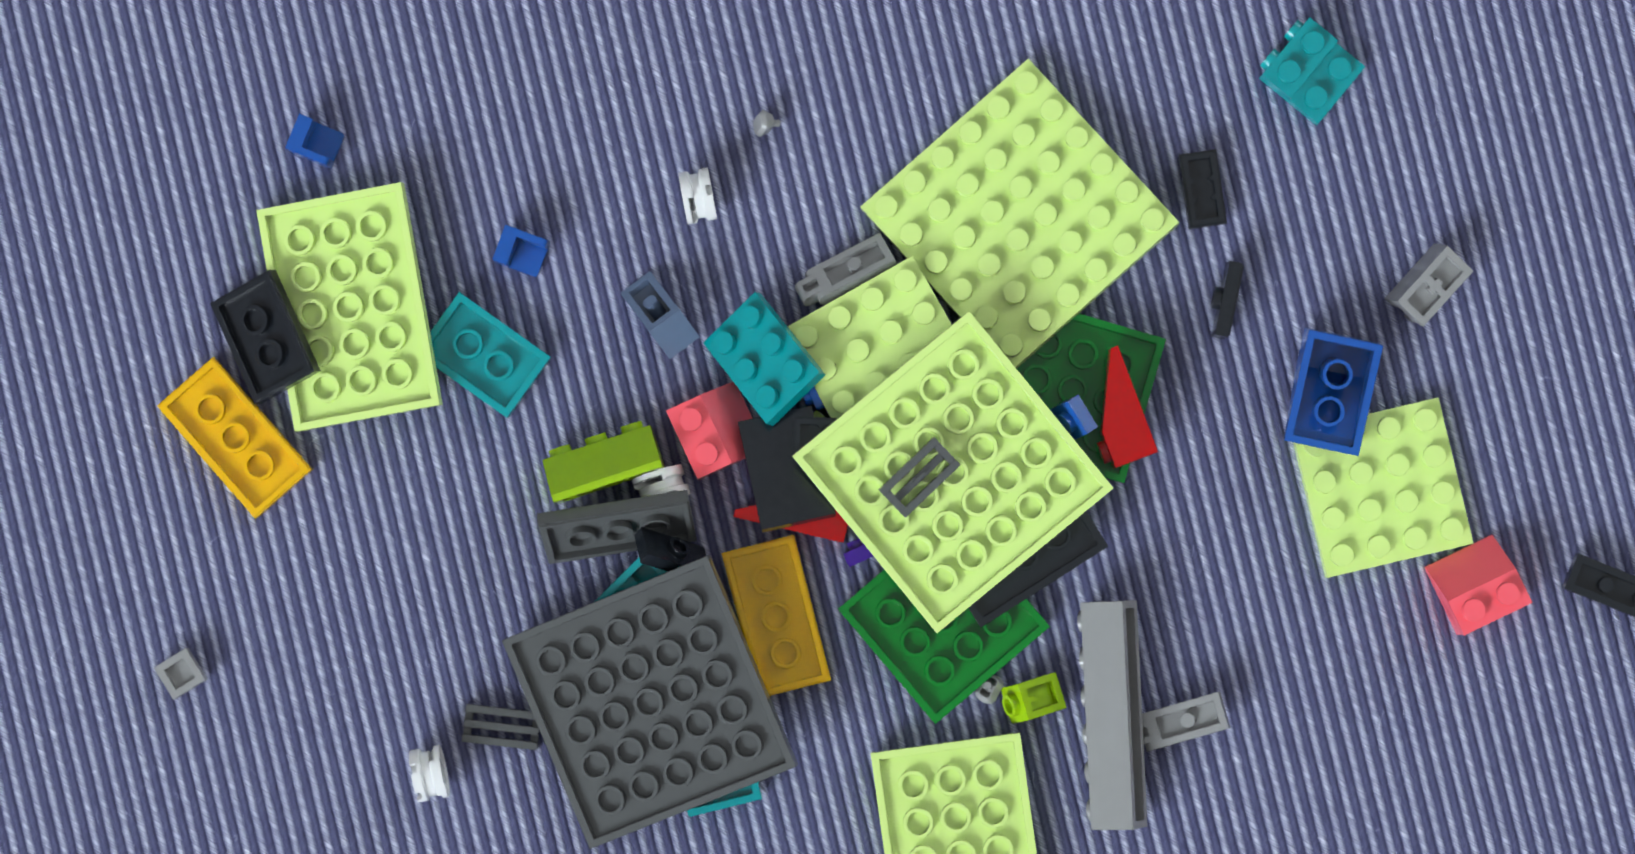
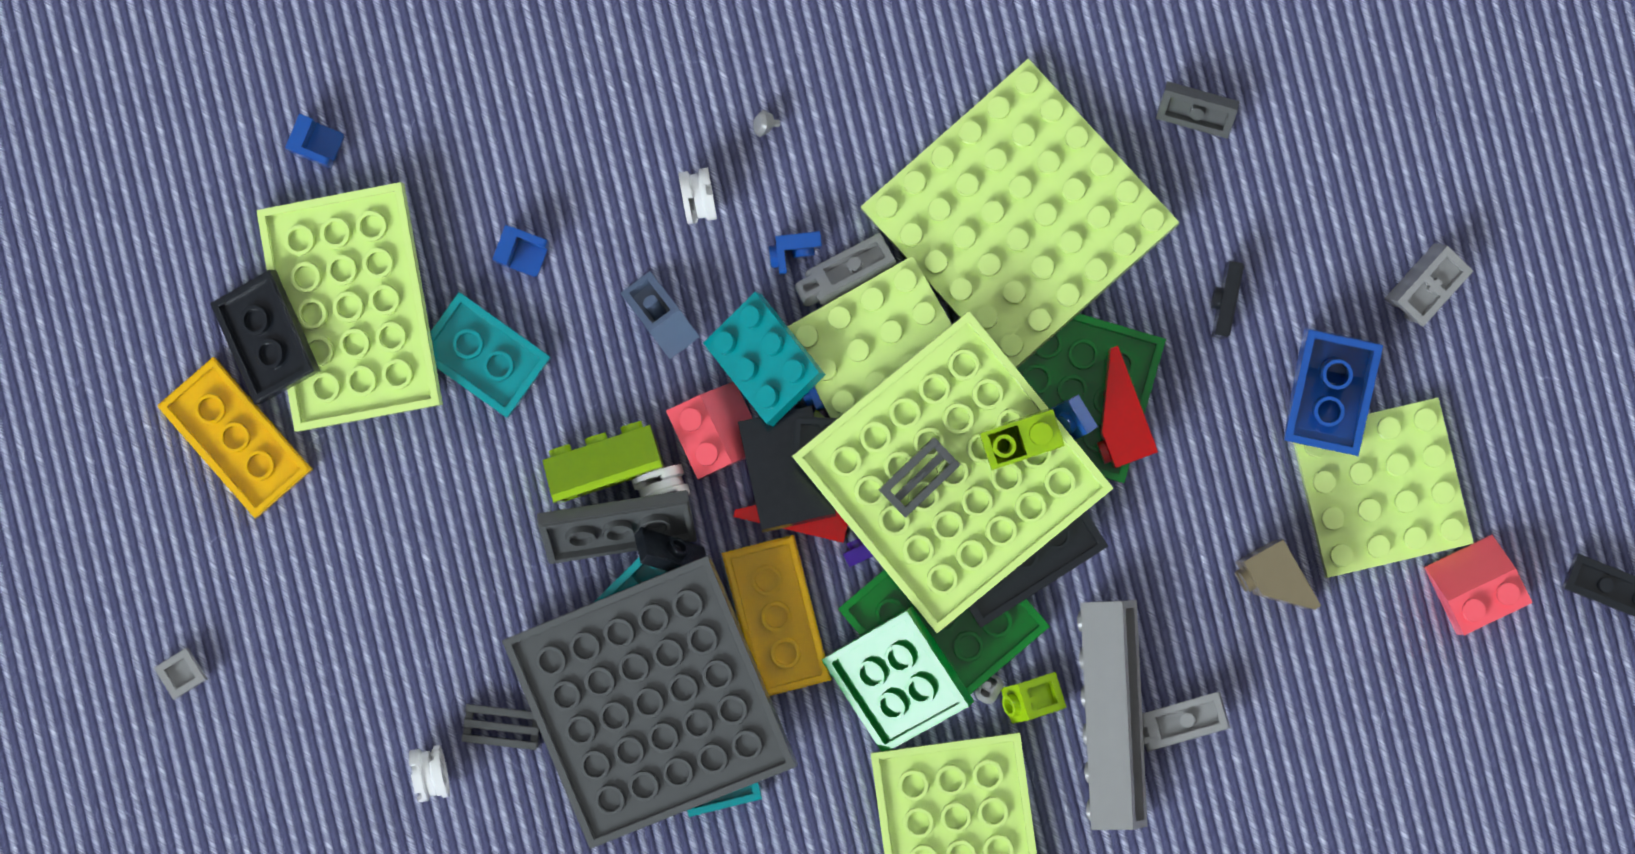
(799, 244): none -> blue bracket
(897, 680): none -> plate
(1021, 439): none -> lime slope
(1197, 109): none -> dark grey plate
(1202, 189): black plate -> none
(1275, 576): none -> dark tan slope
(1310, 70): teal plate -> none

